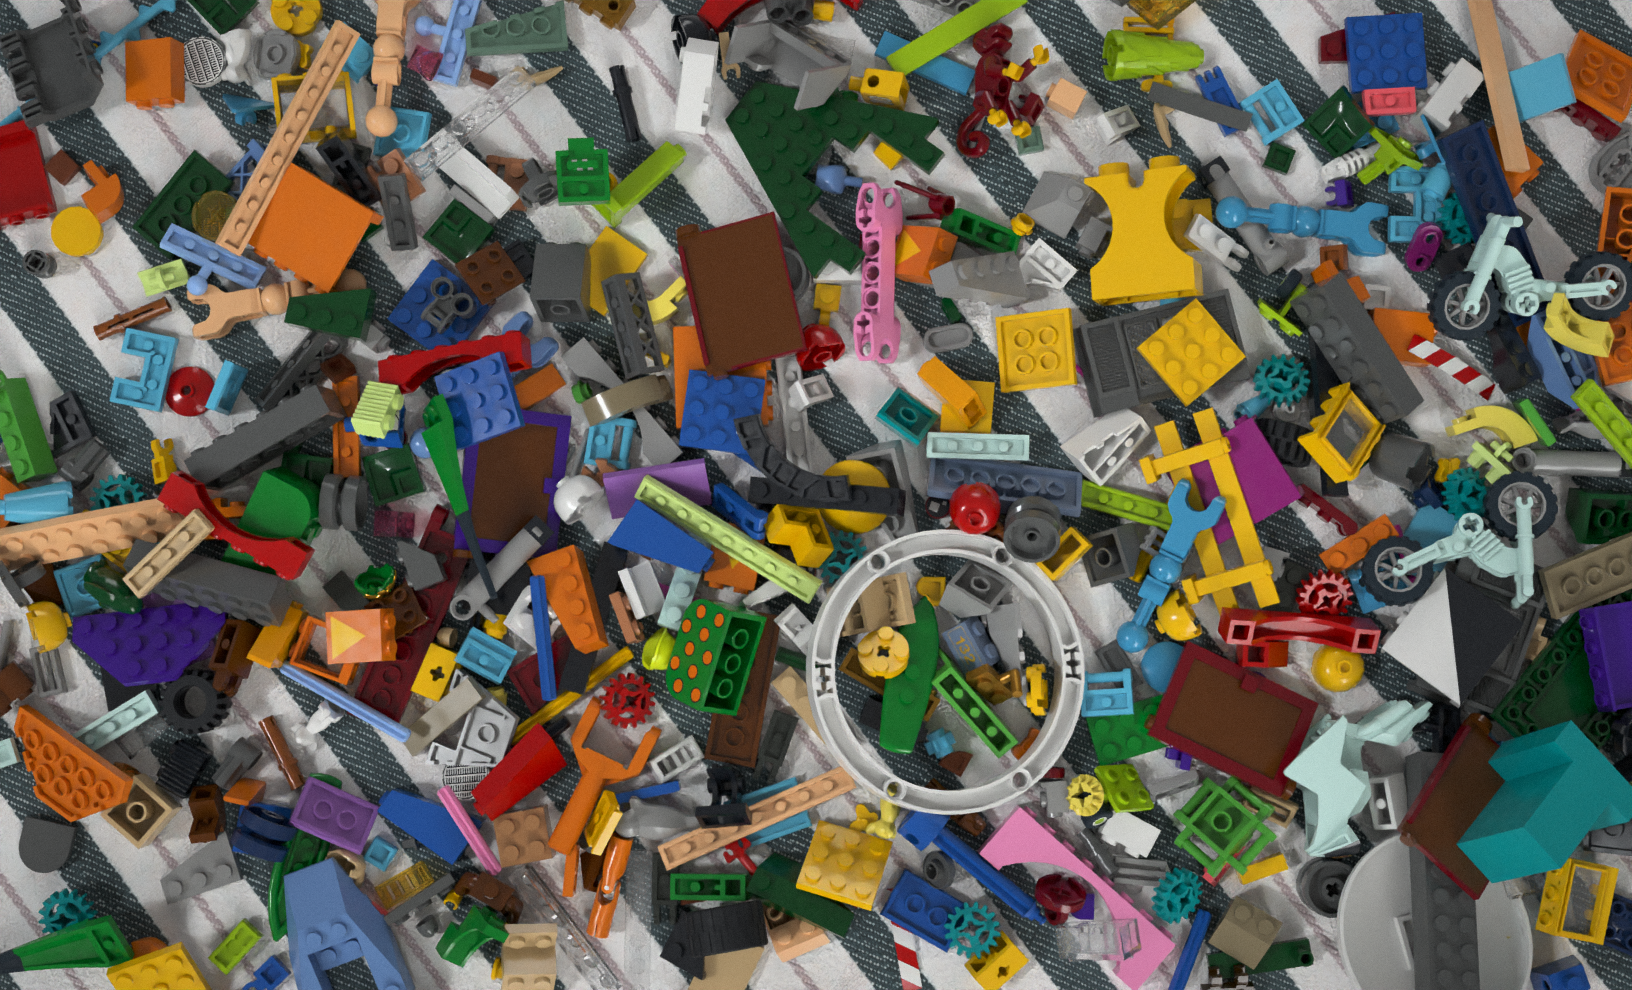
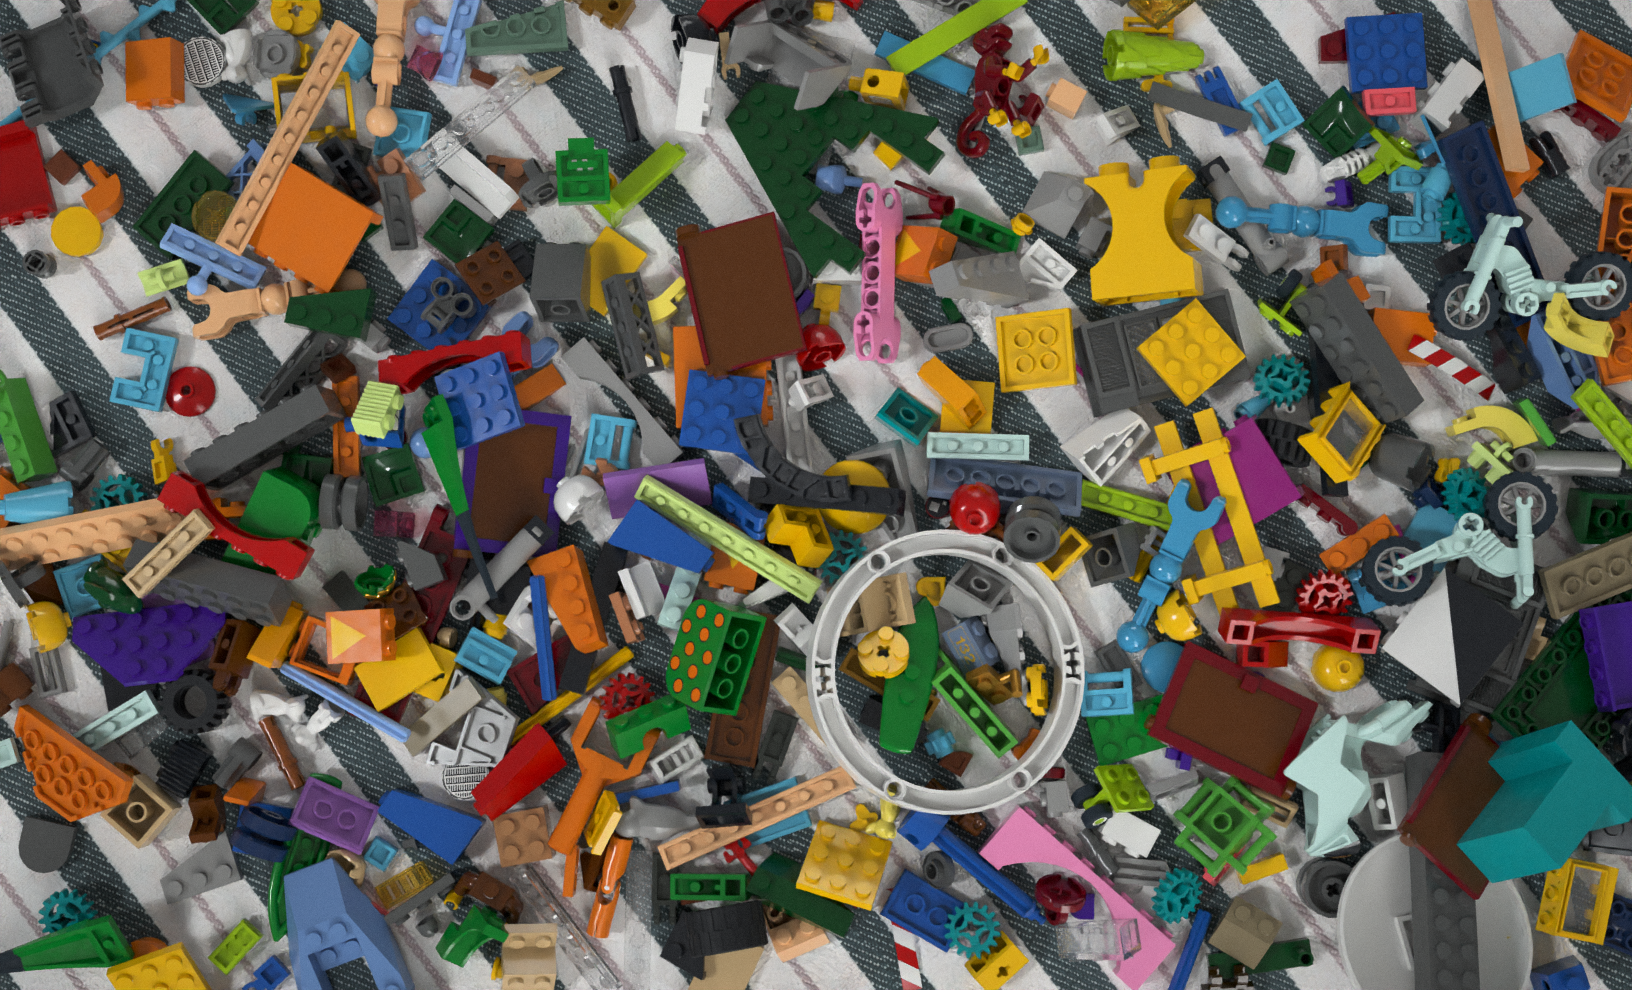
(226, 388): medium azure plate -> none
(272, 703): none -> white animal
(395, 679): none -> yellow tile
(469, 830): bright pink axle -> none
(581, 391): bright green plate -> none
(626, 398): dark tan arch -> none
(628, 729): none -> green arch
(658, 650): neon yellow helmet -> none
(804, 302): none -> dark purple tile
(1090, 804): light yellow gear -> none
(1424, 248): magenta plate -> none
(1524, 886): clear tile -> none
(1550, 154): none -> black hinge

